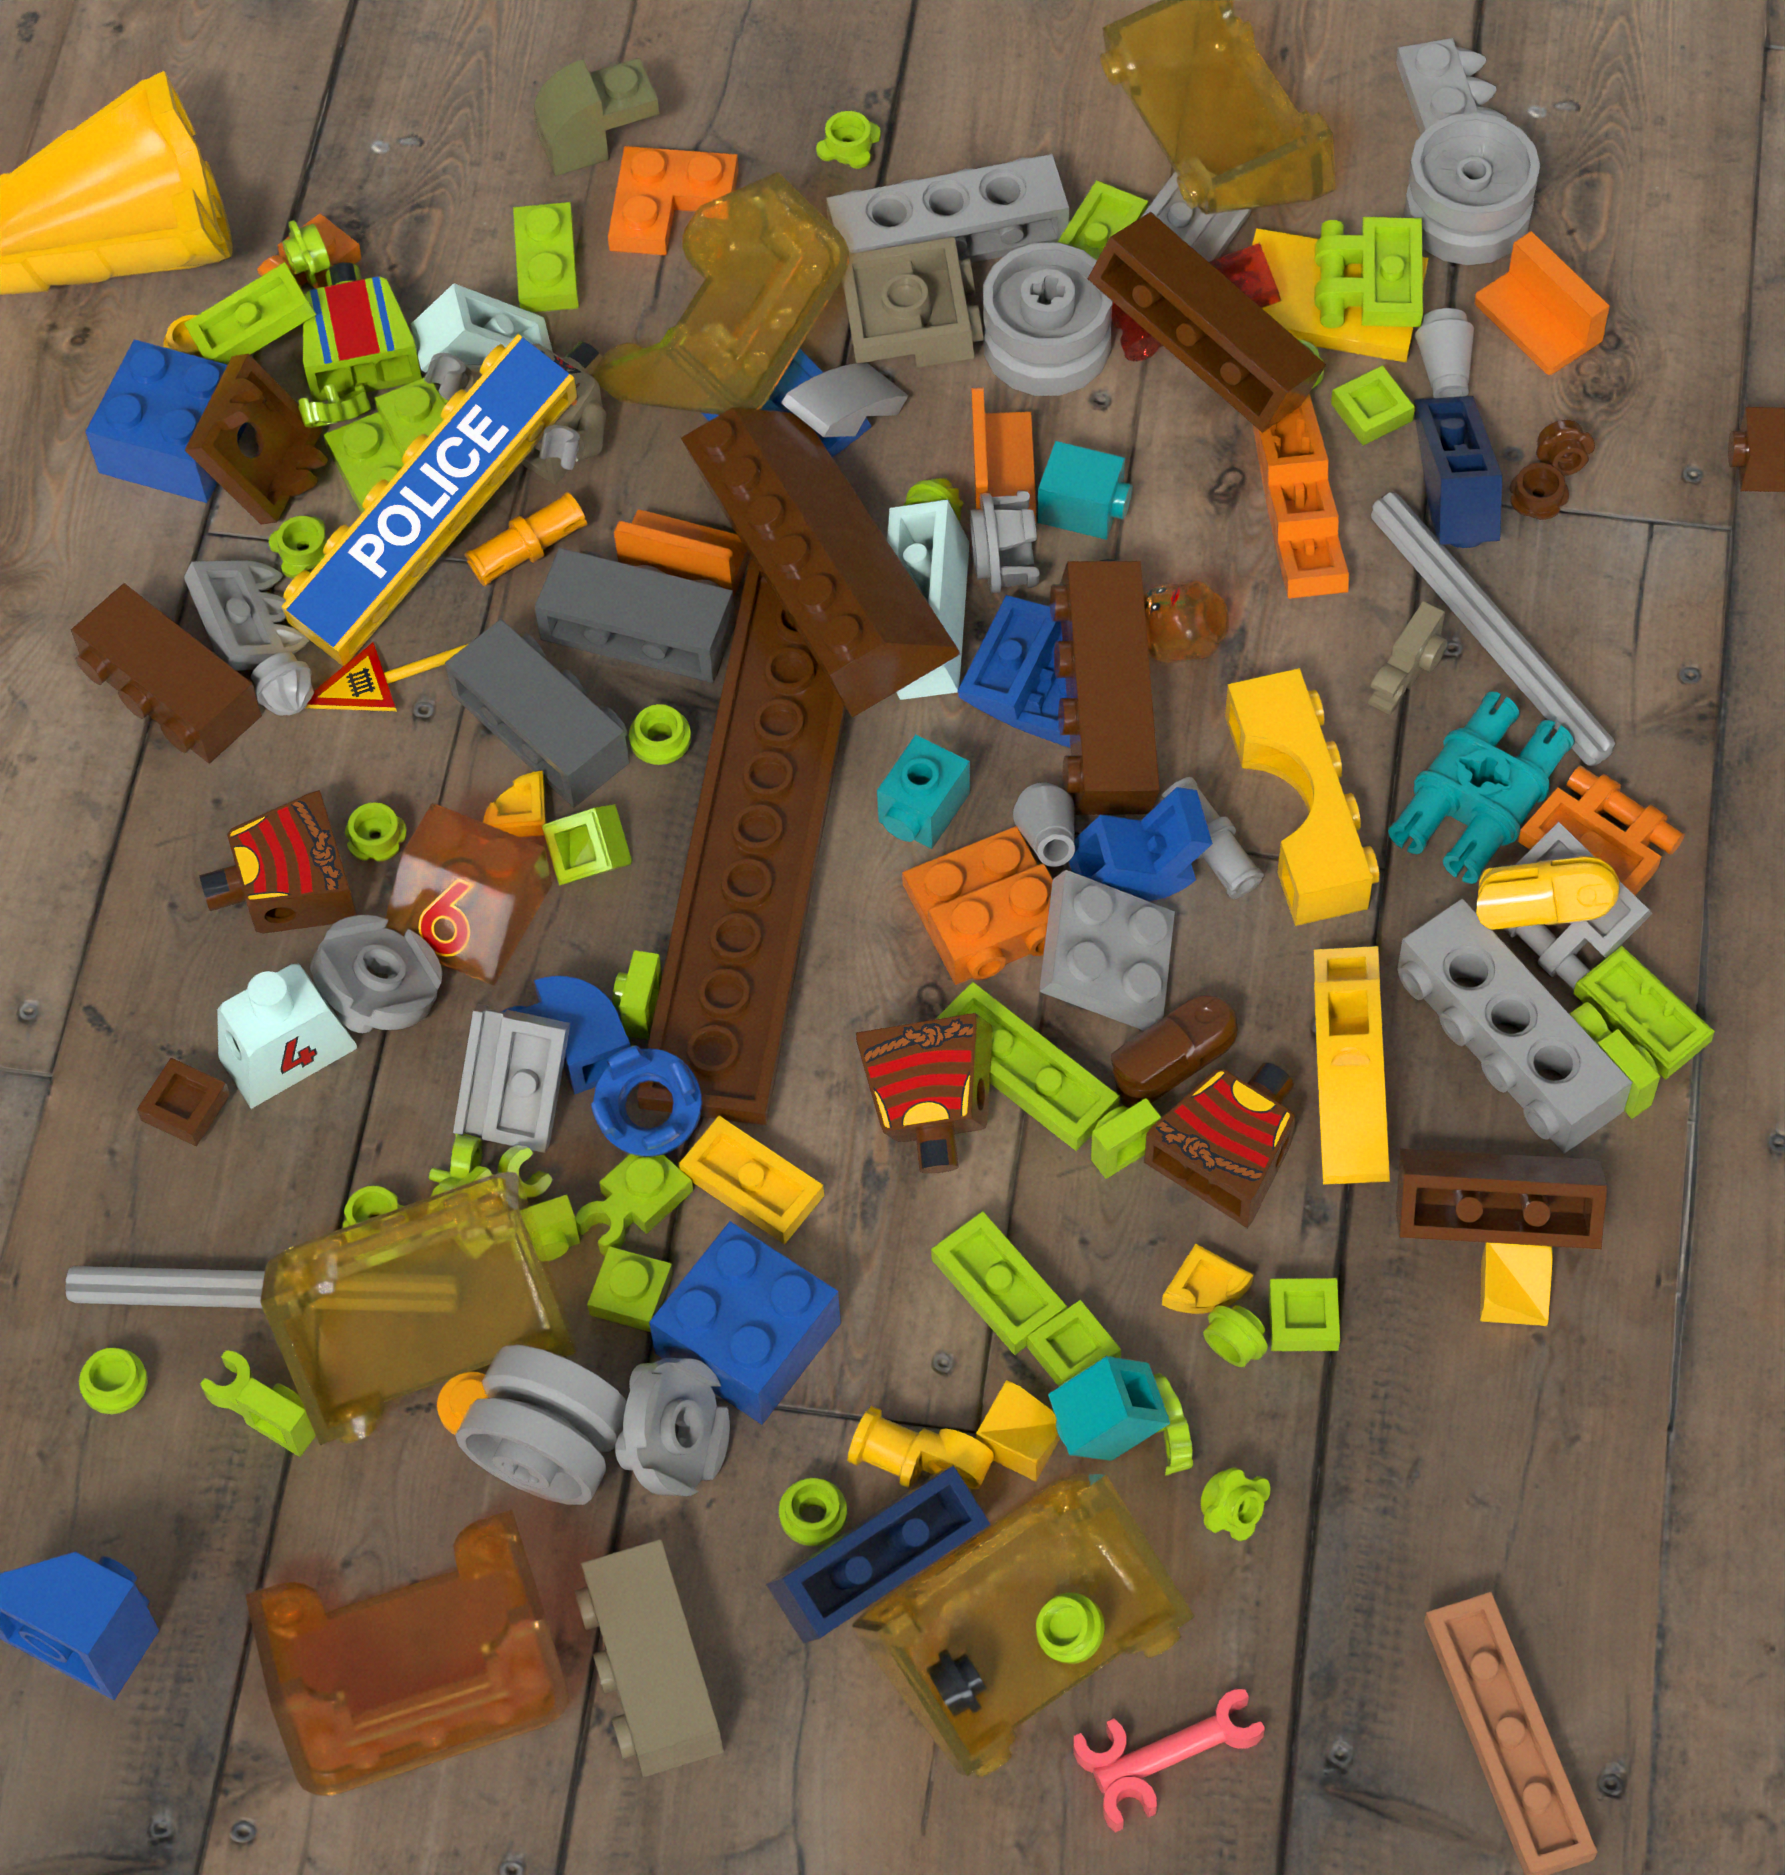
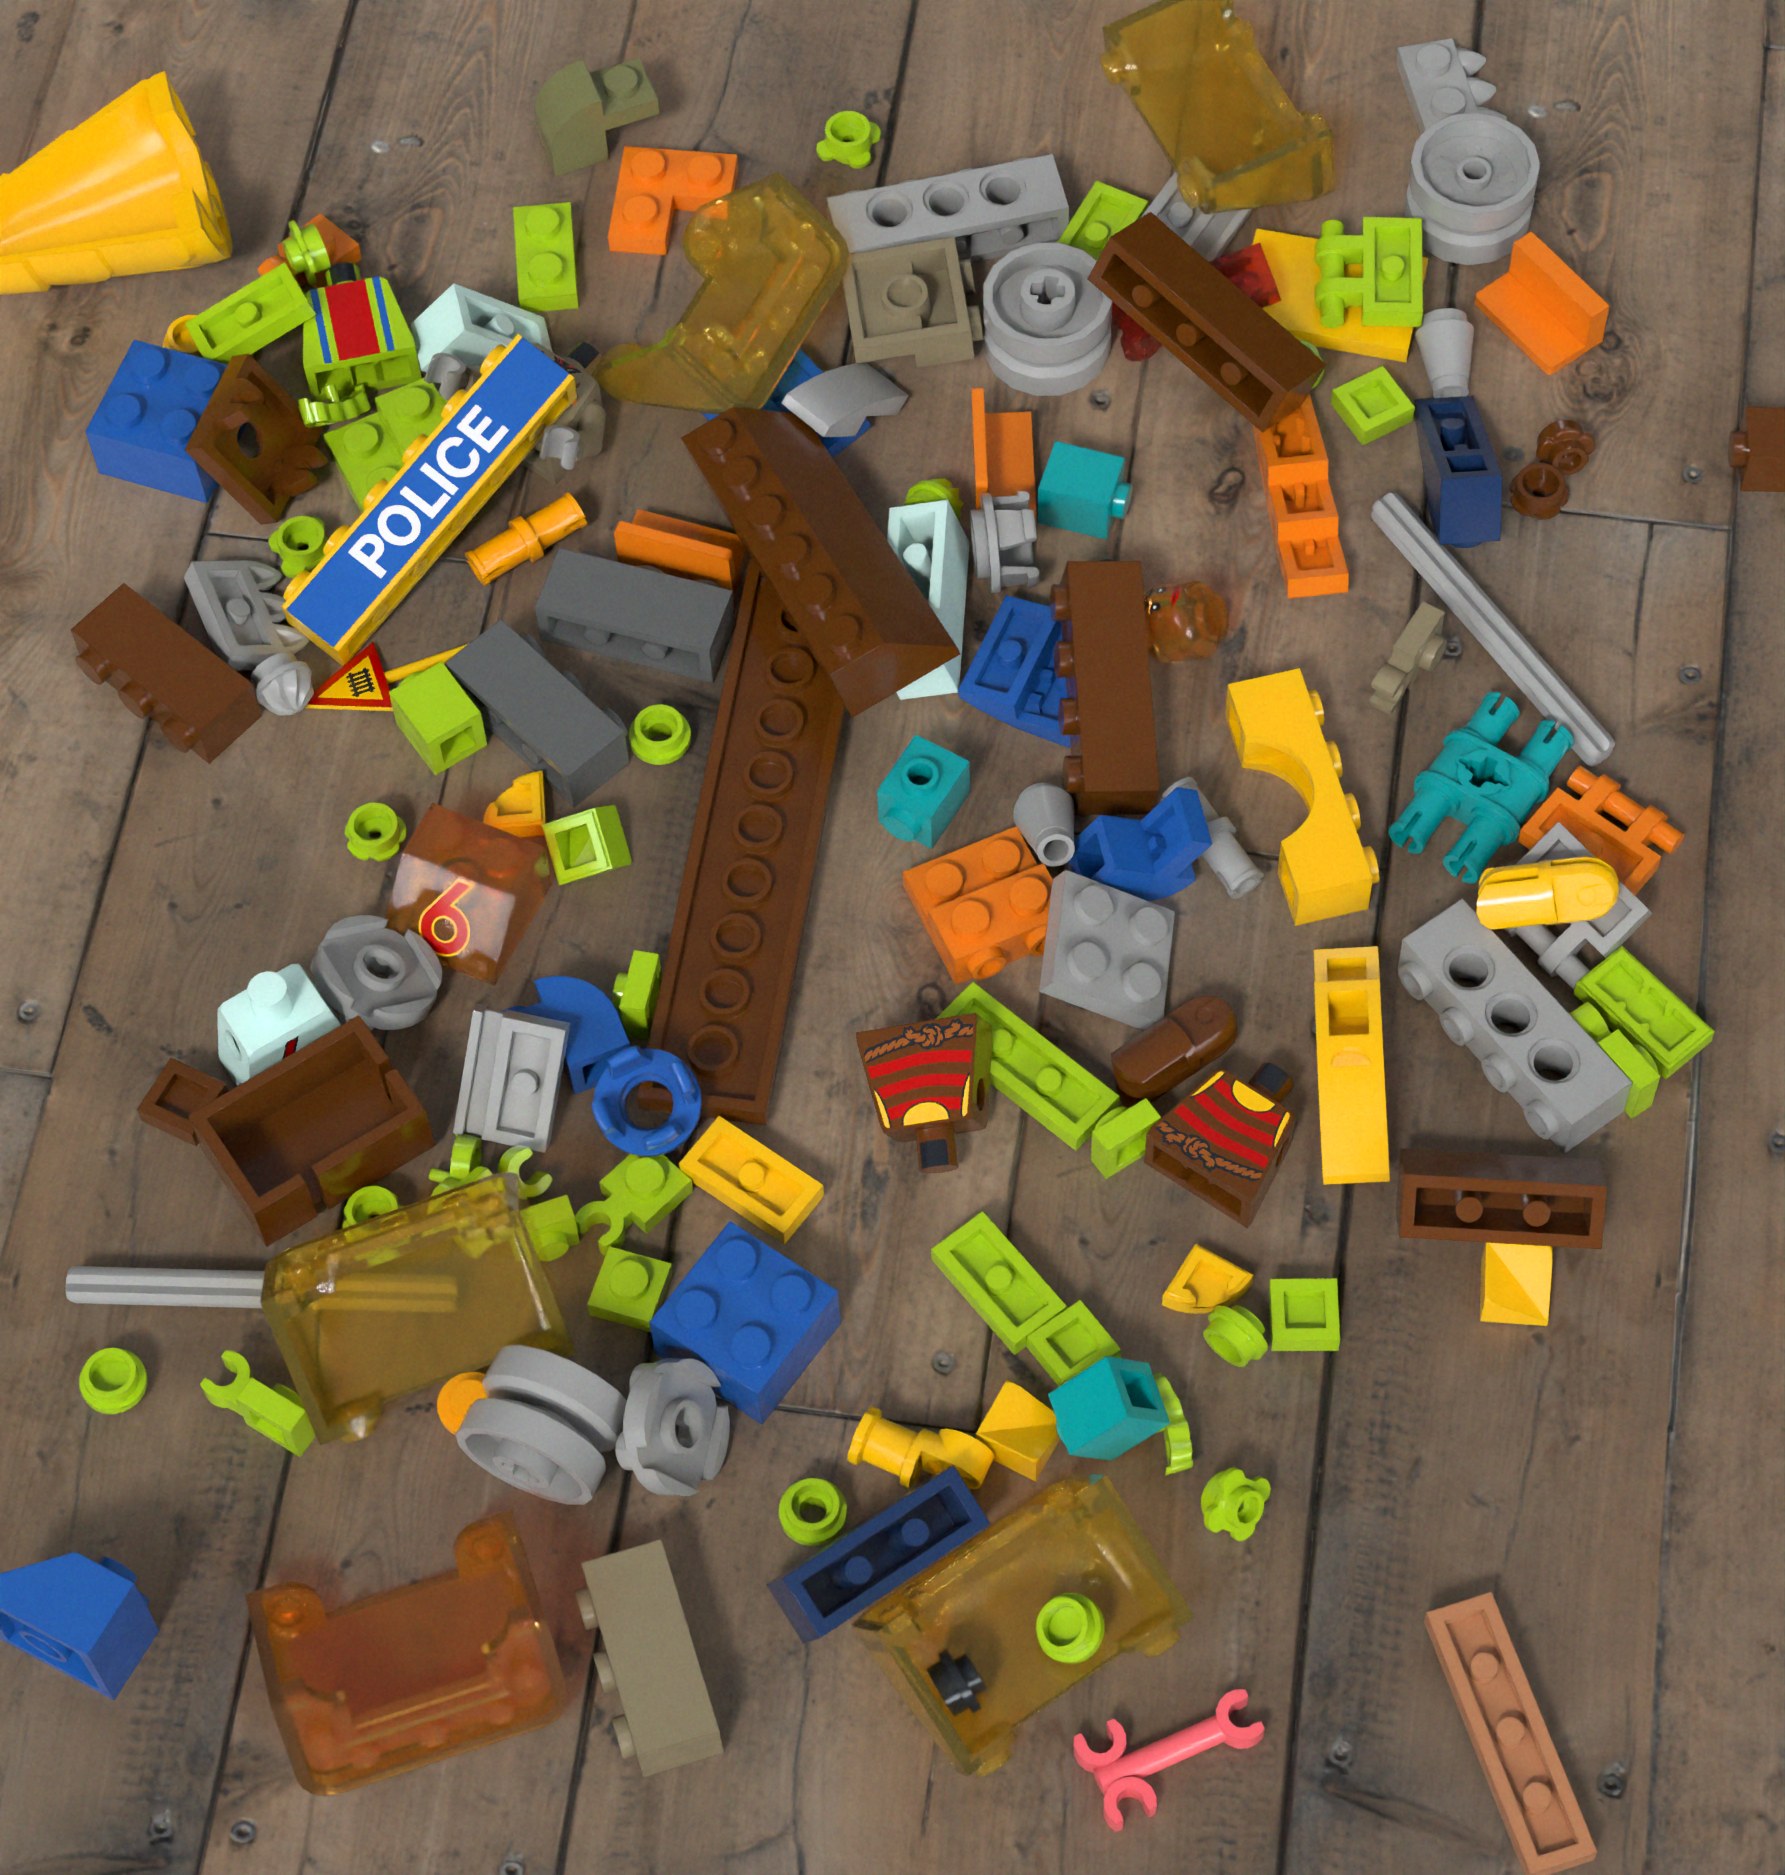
(284, 869): torso -> none
(312, 1130): none -> reddish brown piece
(438, 717): none -> lime brick

